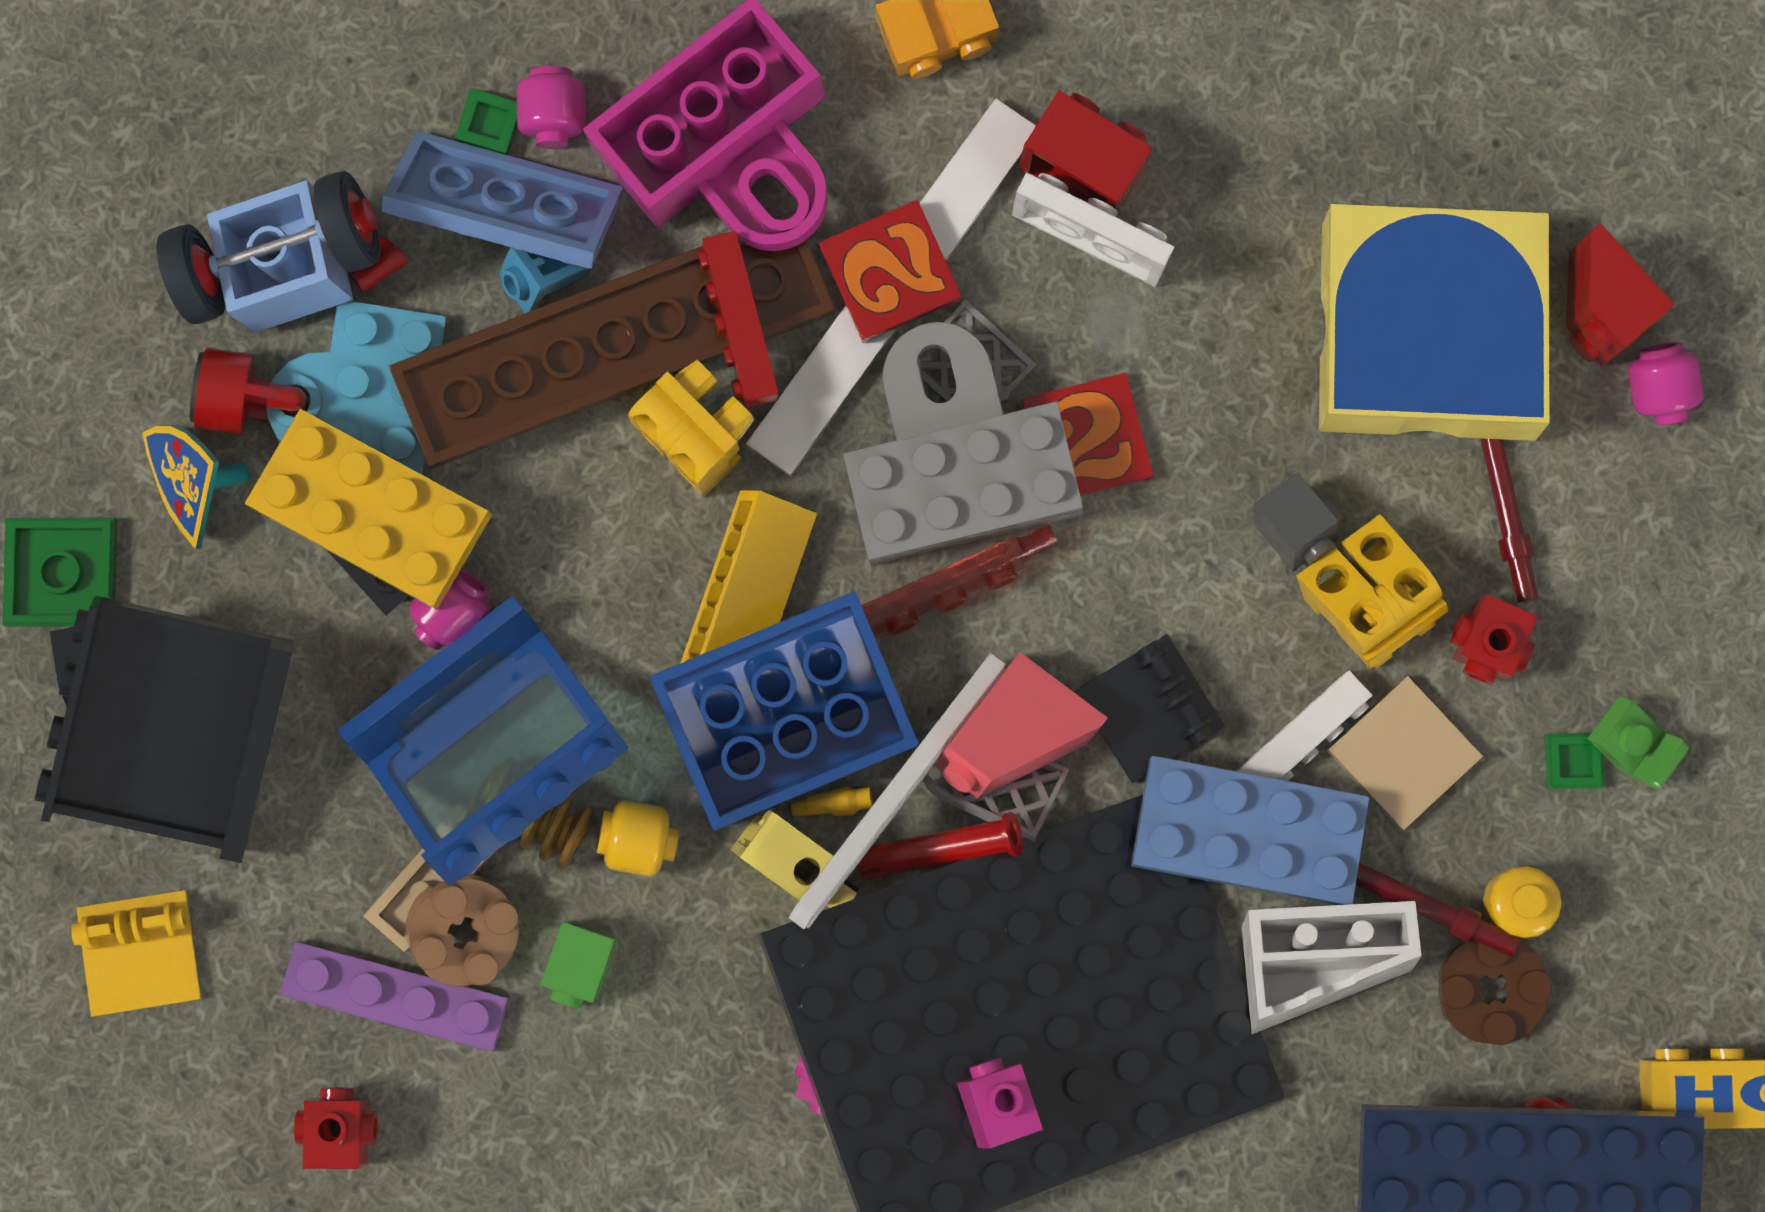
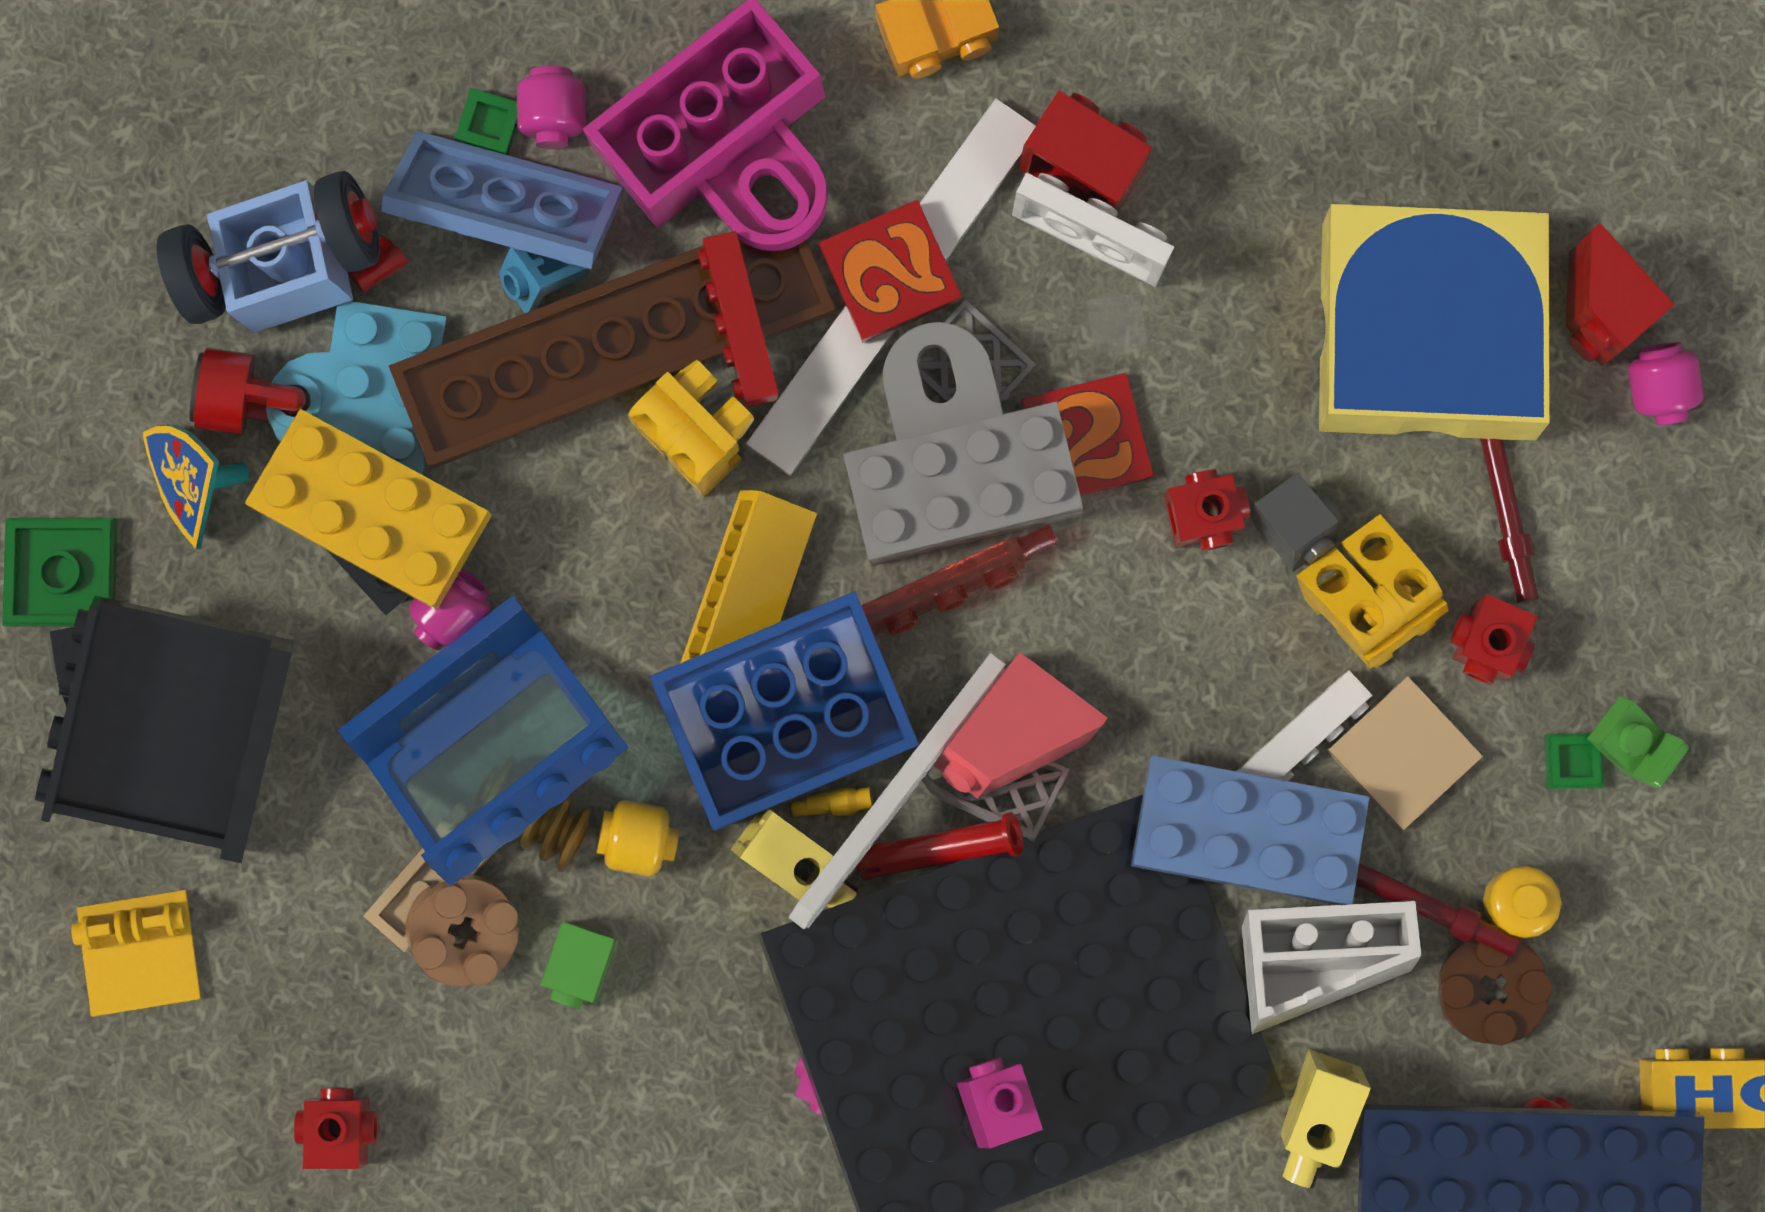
(394, 996): medium lavender plate -> none
(1150, 707): black hinge -> none
(1192, 524): none -> red brick
(1326, 1094): none -> light yellow torso

